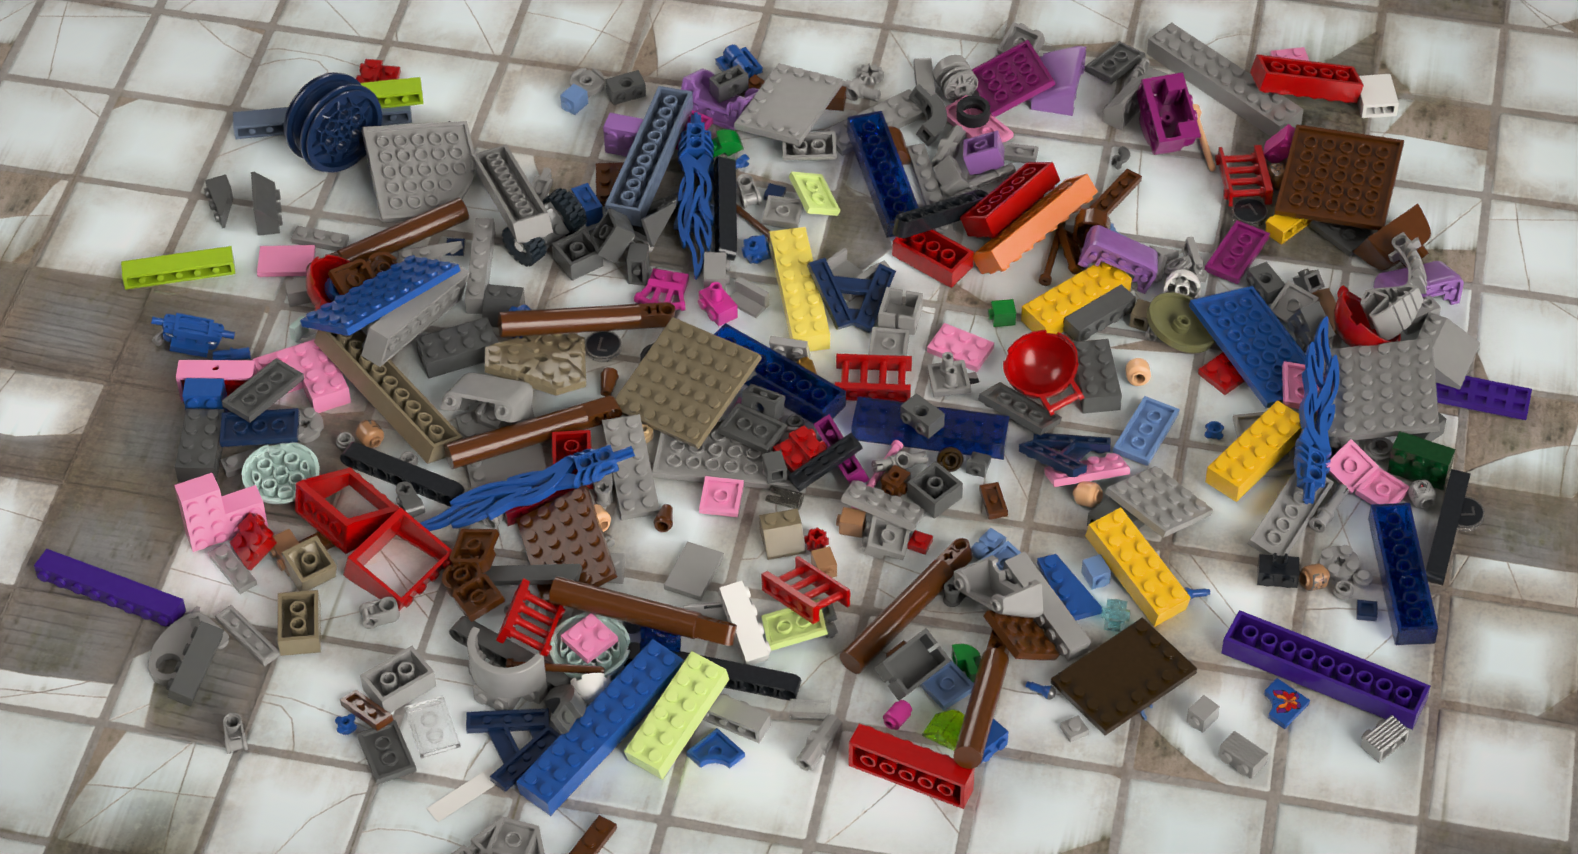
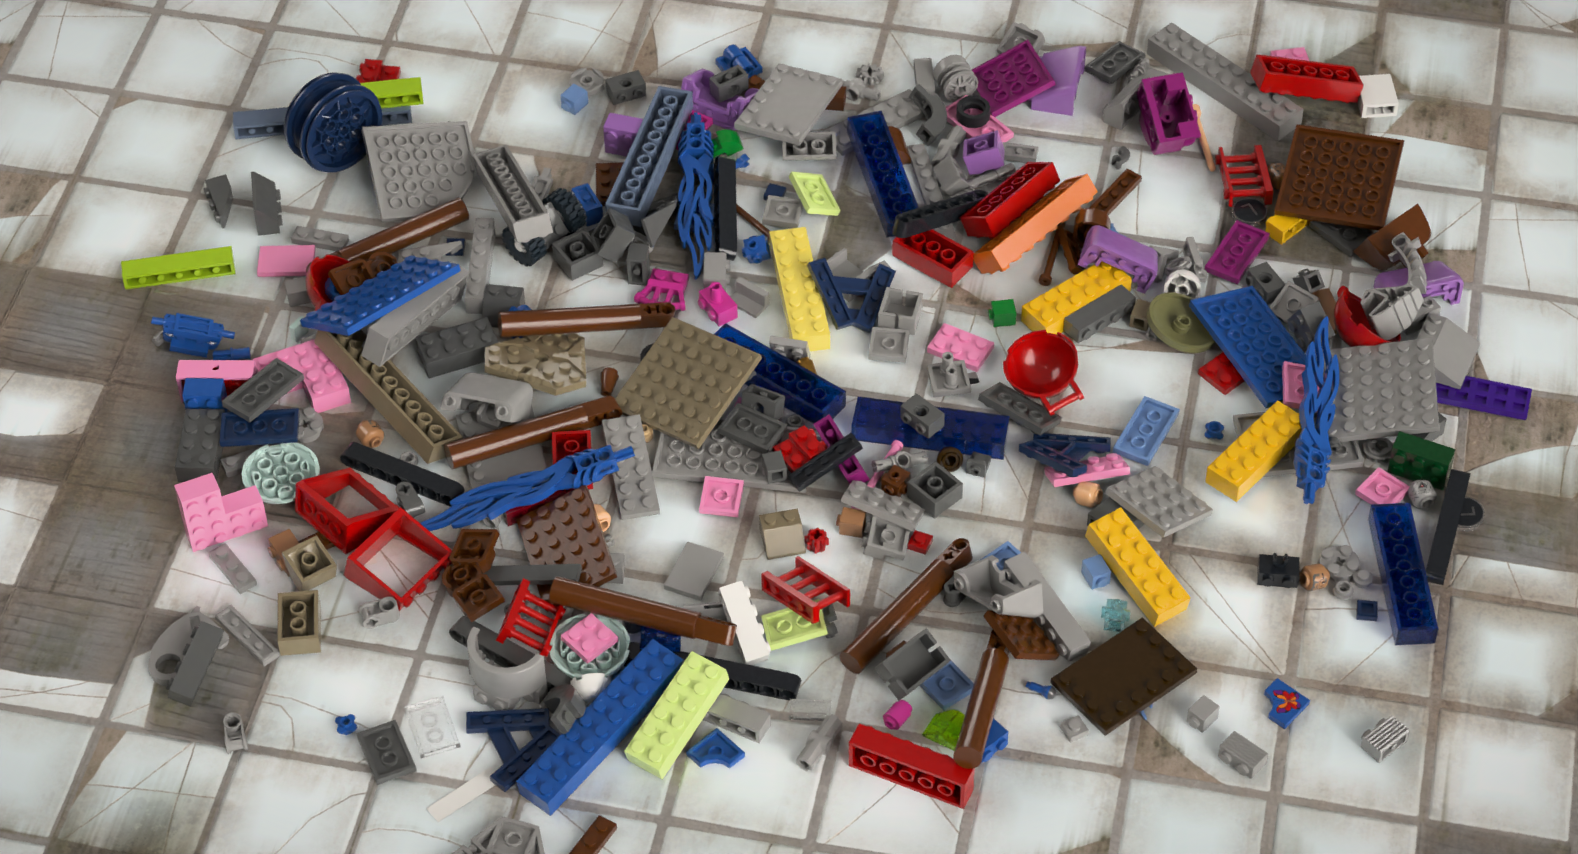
(109, 588): dark purple brick -> none
(253, 540): red plate -> none
(344, 440): light grey plate -> none
(366, 710): reddish brown plate -> none
(398, 680): light grey brick -> none
(562, 667): reddish brown bar -> none
(603, 346): black tile -> none
(603, 491): light grey piece -> none
(664, 518): reddish brown cone -> none
(747, 191): light grey piece -> none
(788, 497): clear smoke hinge -> none
(824, 561): medium nougat brick -> none
(894, 392): red fence -> none
(966, 659): green brick -> none
(987, 543): medium blue plate -> none
(993, 500): reddish brown plate -> none
(1068, 588): blue wing -> none
(1097, 377): dark grey brick -> none
(1138, 372): light nougat head -> none
(1197, 592): blue piece -> none
(1279, 145): dark pink brick -> none
(1286, 519): light grey plate -> none
(1325, 669): dark purple brick -> none
(1326, 513): light grey pin -> none
(1351, 466): bright pink plate -> none

